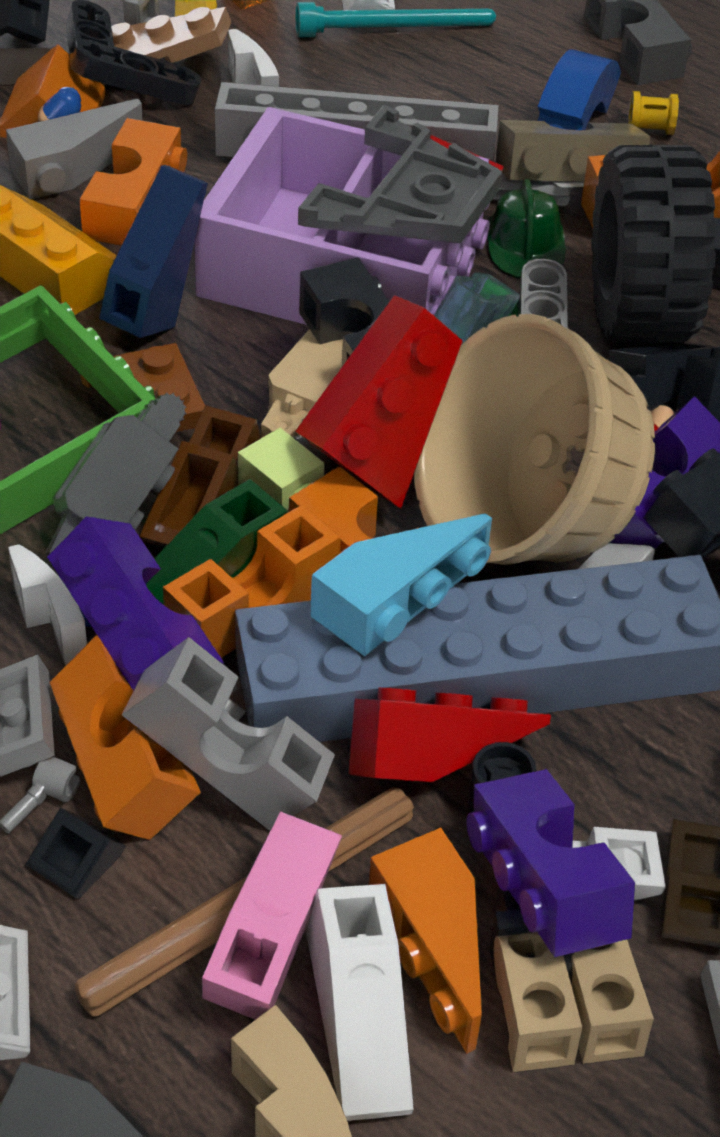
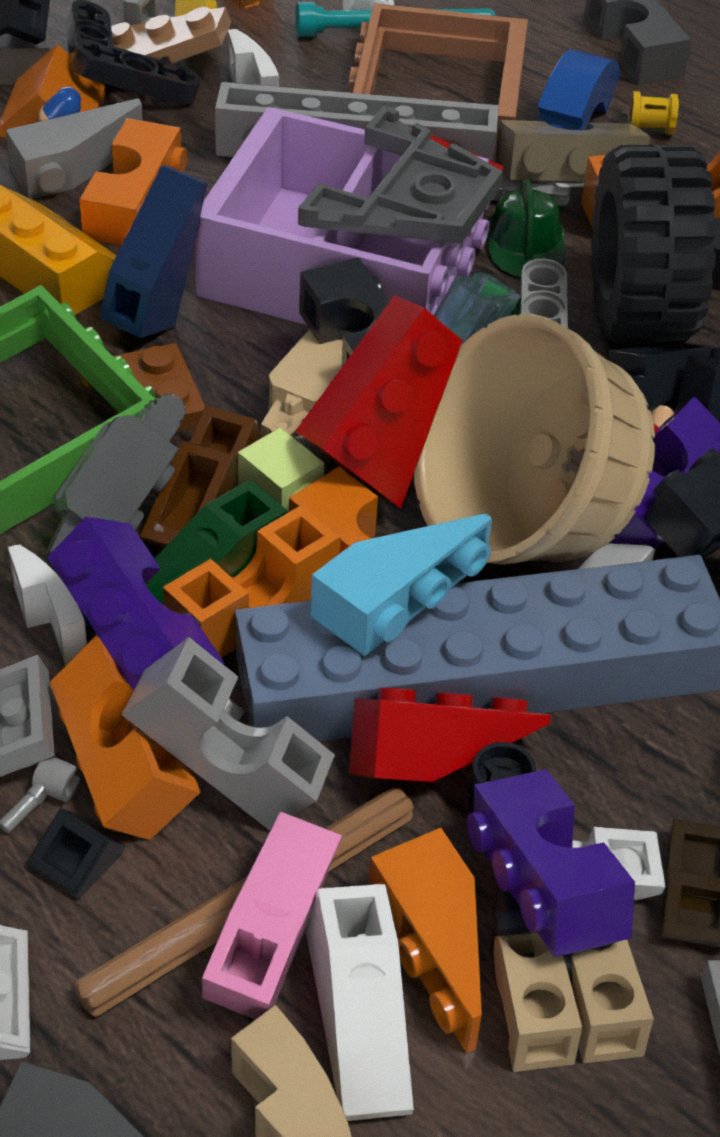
(444, 35): none -> nougat window

